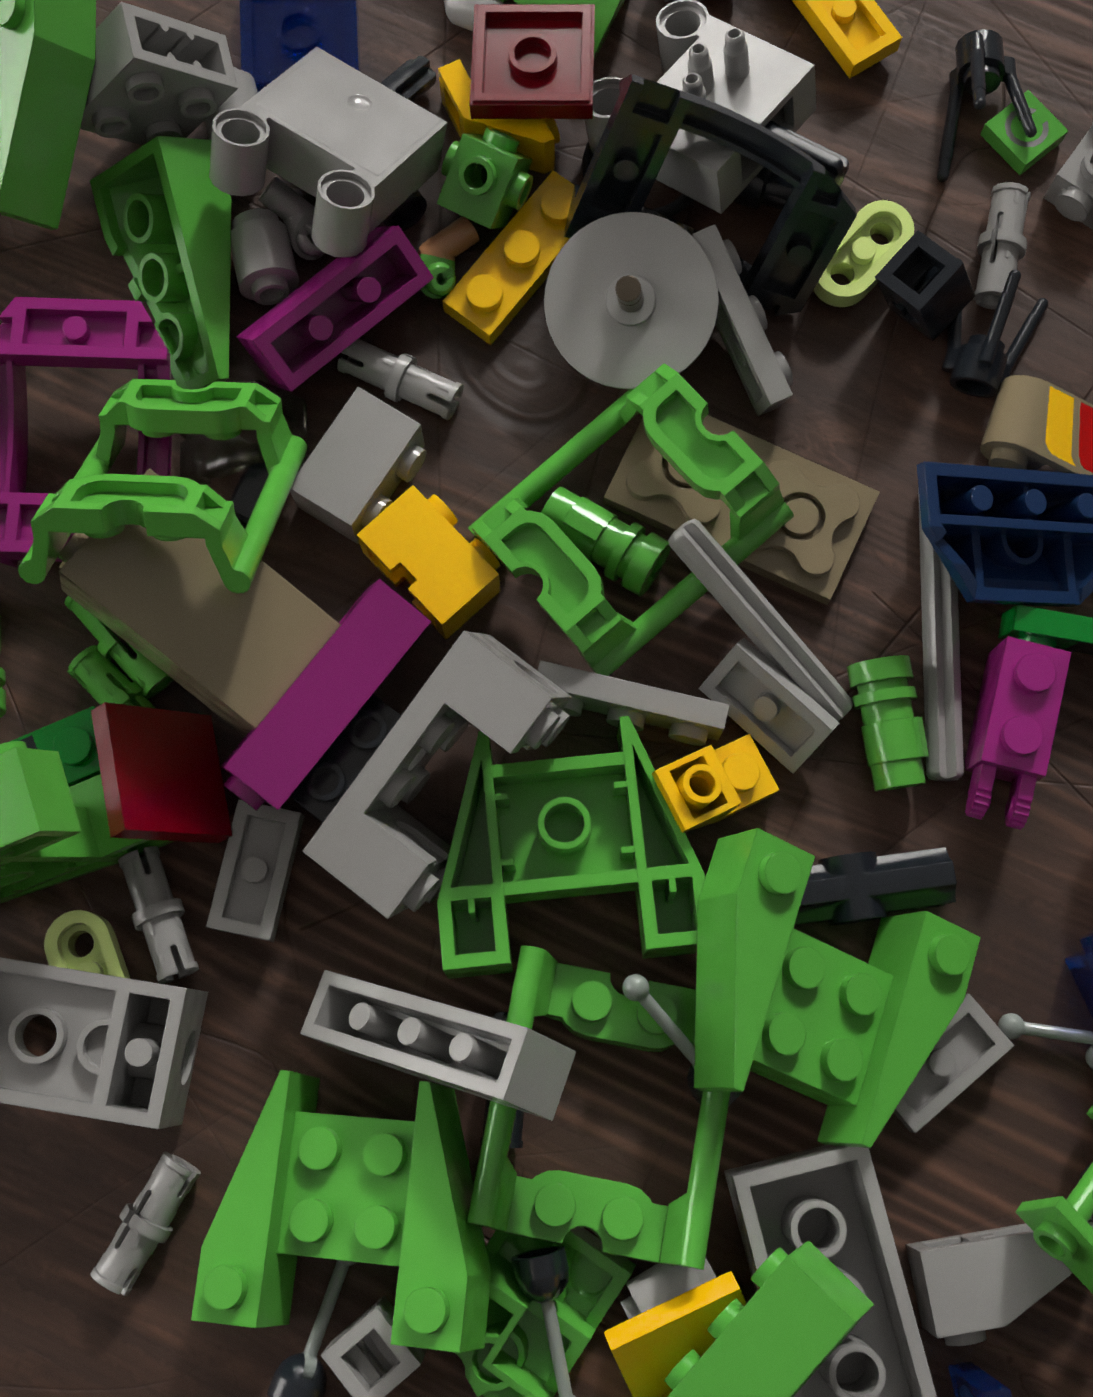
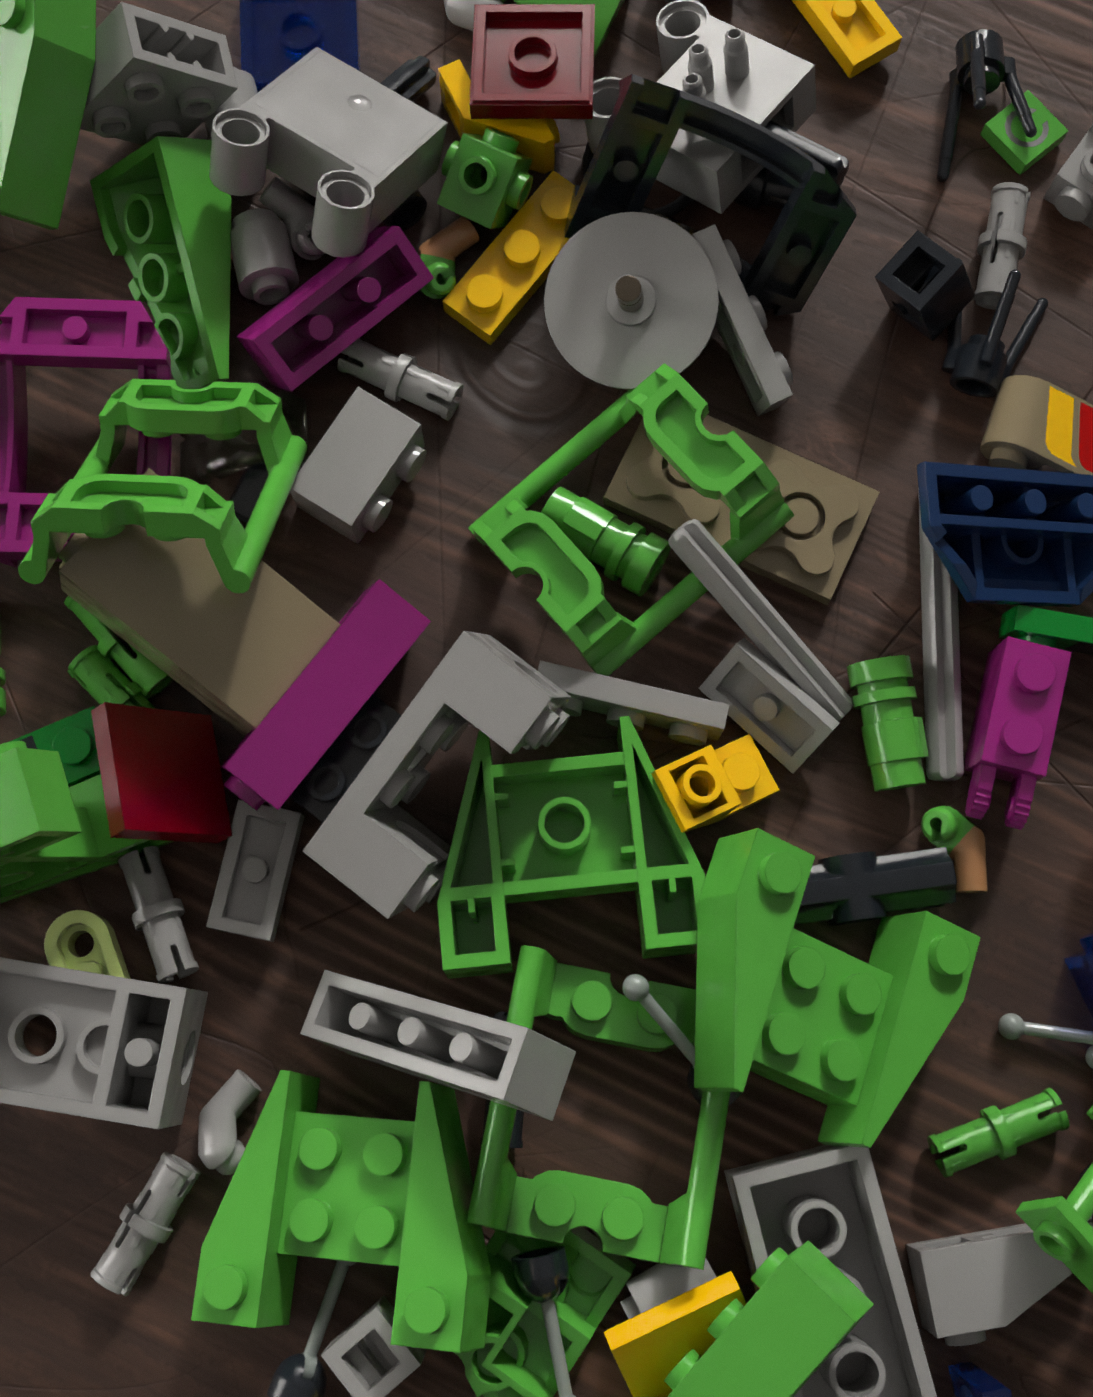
(217, 1123): none -> light grey arm
(420, 545): yellow brick -> none
(860, 256): yellowish green plate -> none
(959, 1057): light grey plate -> none
(964, 845): none -> arm
(998, 1132): none -> bright green pin

